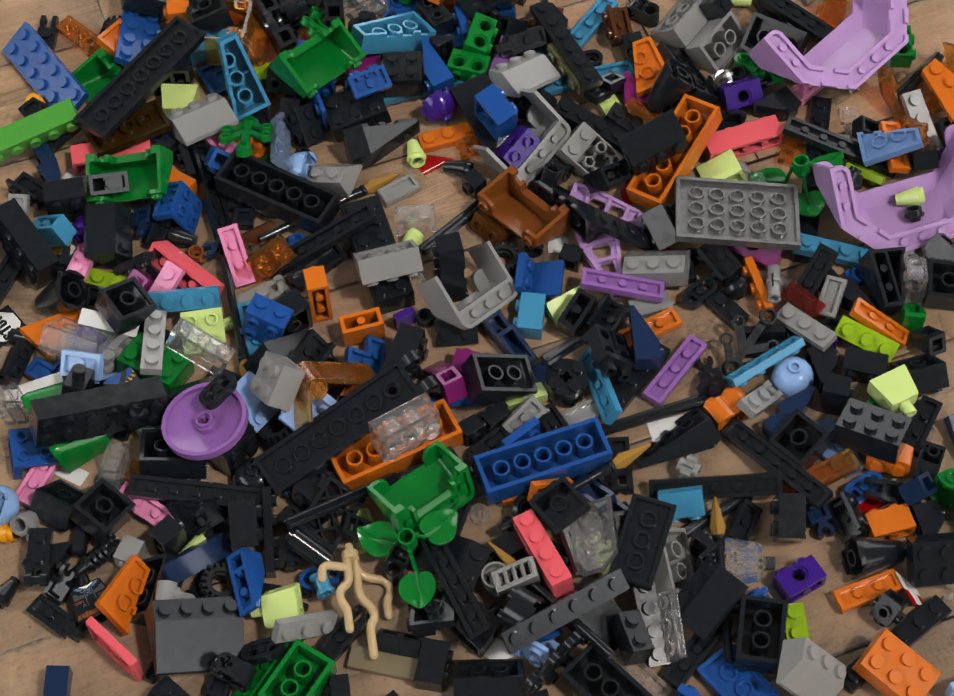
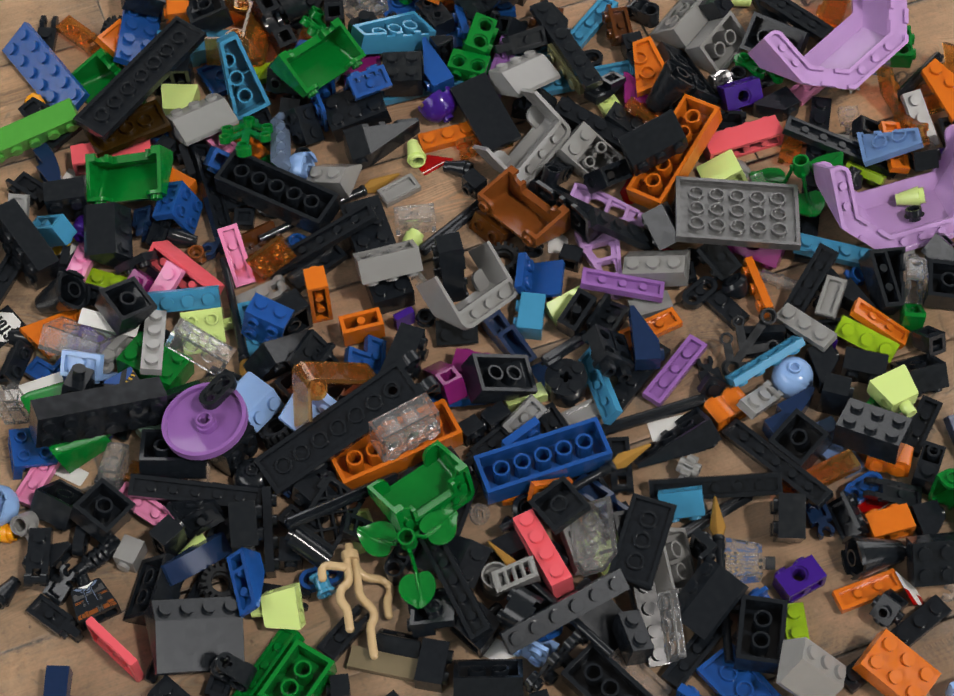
(108, 183): black slope -> none
(121, 595): orange wing -> none
(169, 590): light grey axle -> none
(262, 651): black plate -> none
(277, 381): light grey brick -> none
(304, 626): light grey plate -> none
(495, 112): blue brick -> none
(517, 146): dark purple brick -> none
(744, 520): black plate -> none
(774, 283): light grey pin -> none
(802, 299): clear red plate -> none
(918, 489): dark blue brick -> none

